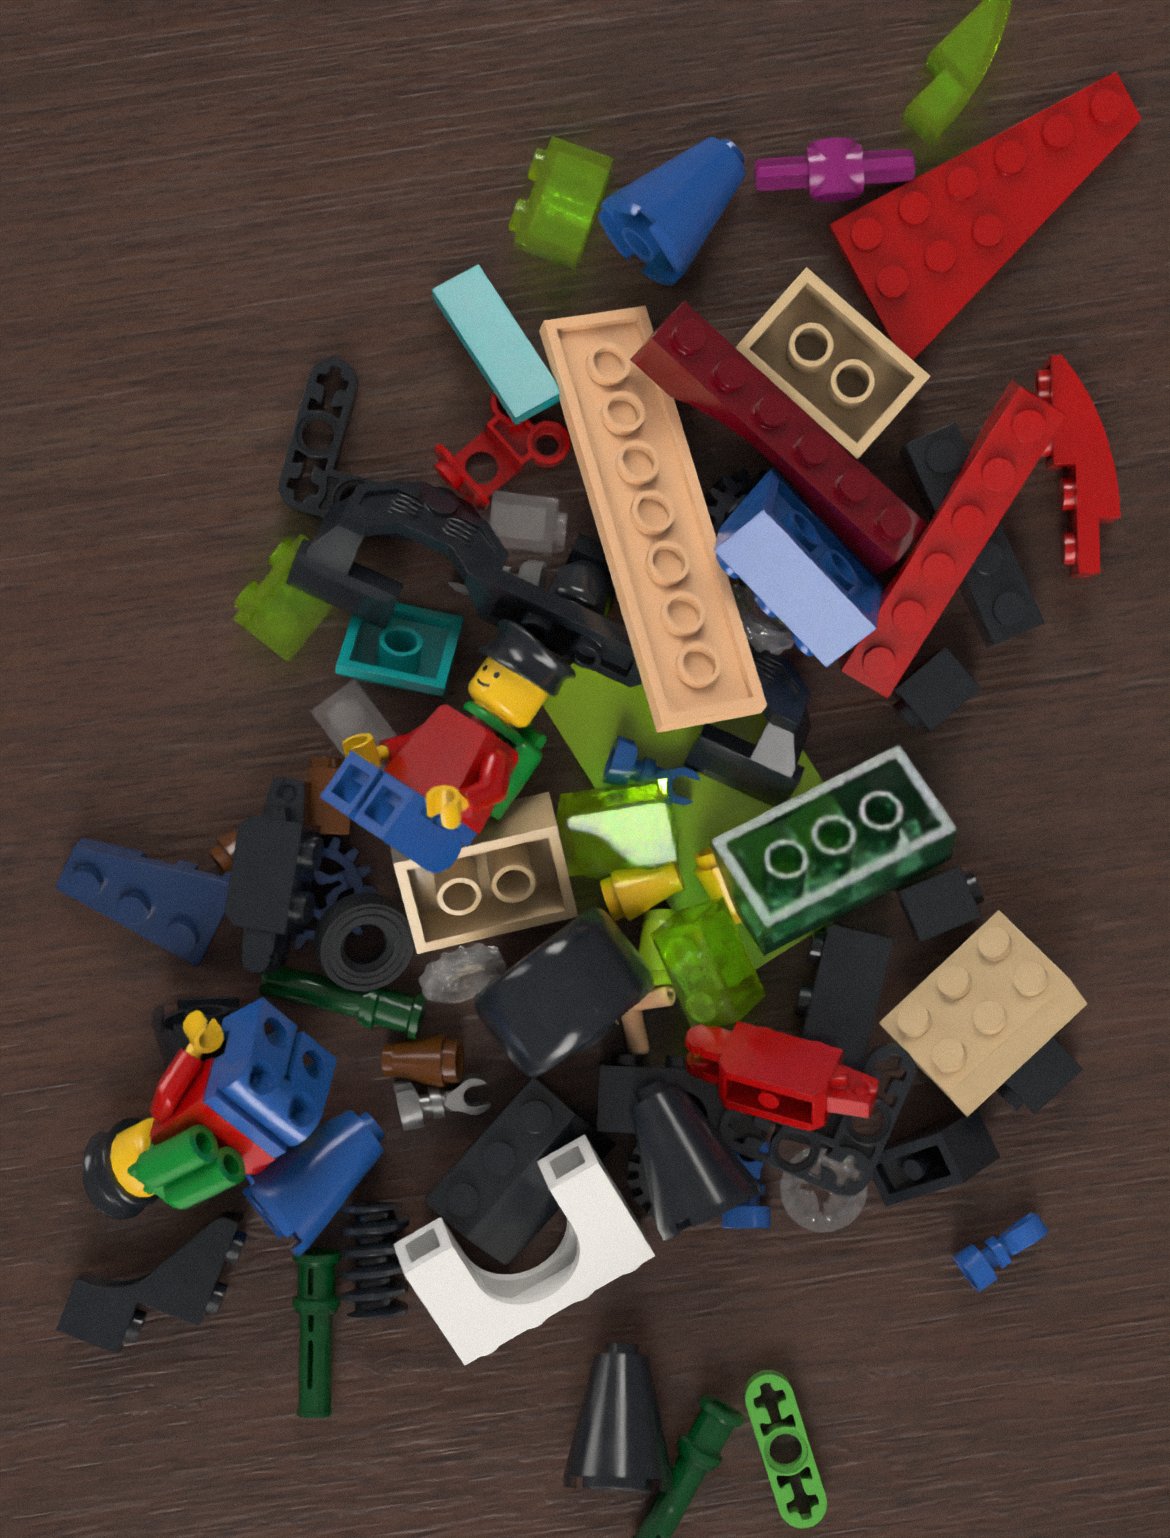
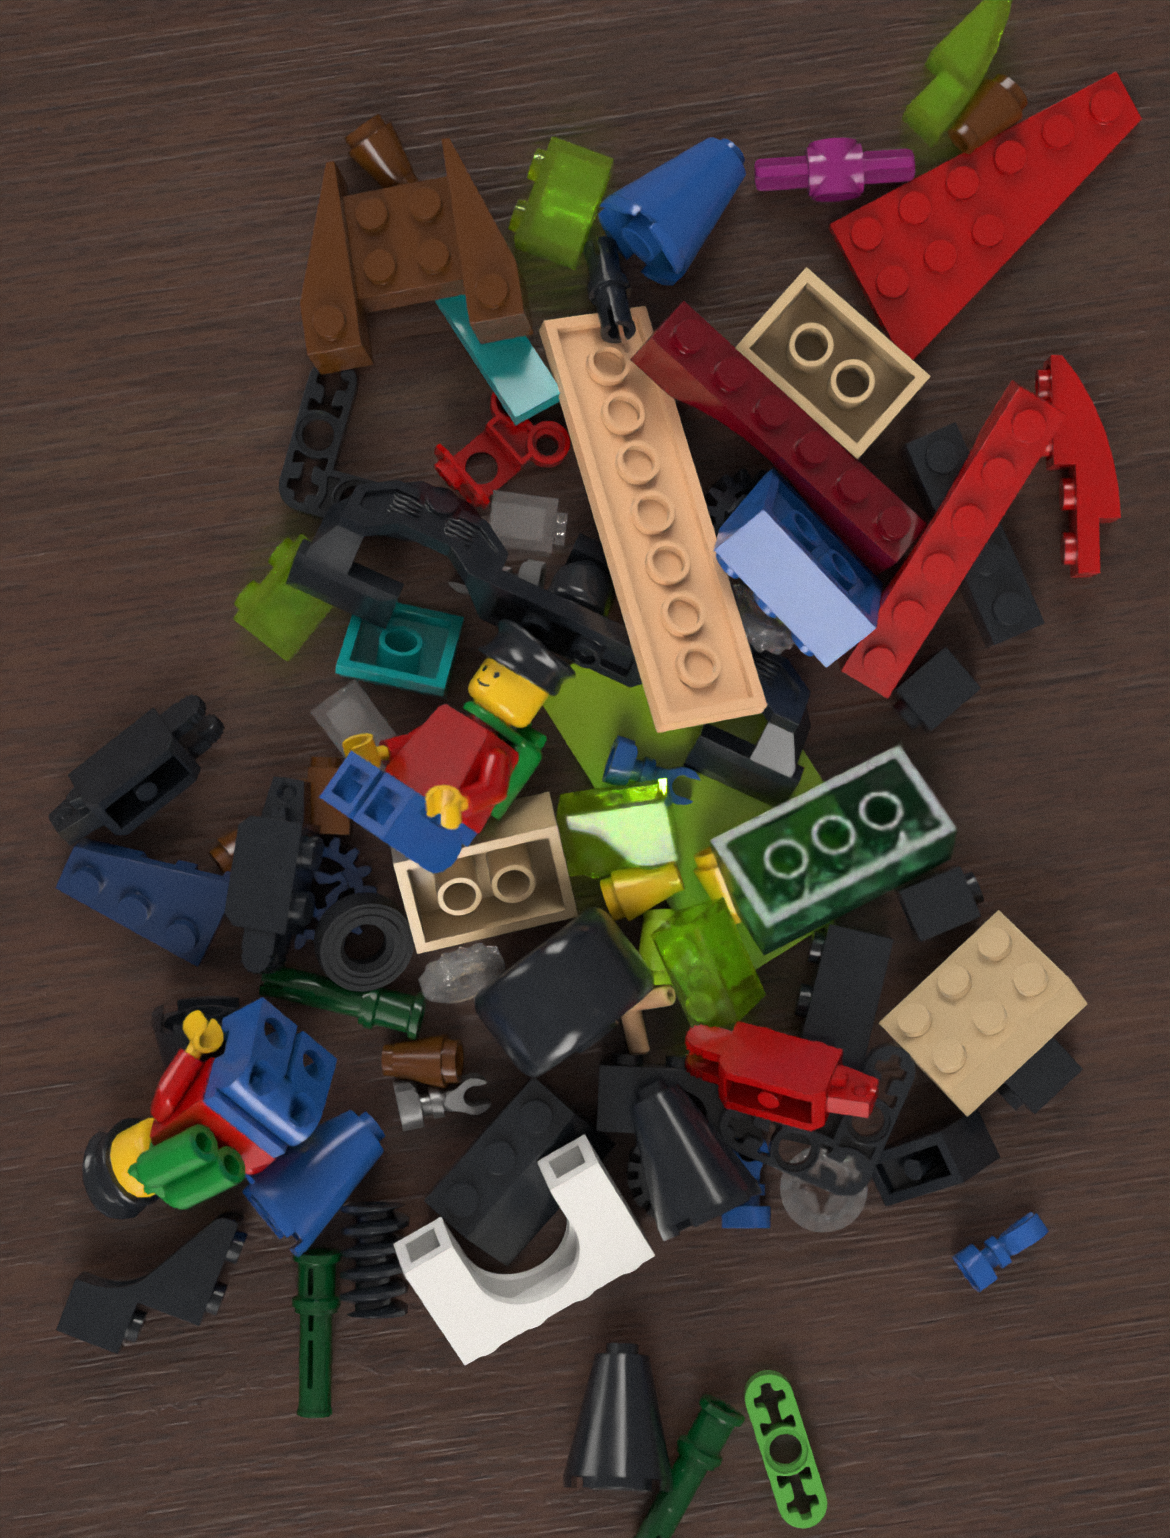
(137, 771): none -> black hinge
(380, 153): none -> reddish brown cone
(402, 251): none -> reddish brown wedge
(609, 289): none -> black pin
(988, 113): none -> reddish brown cone

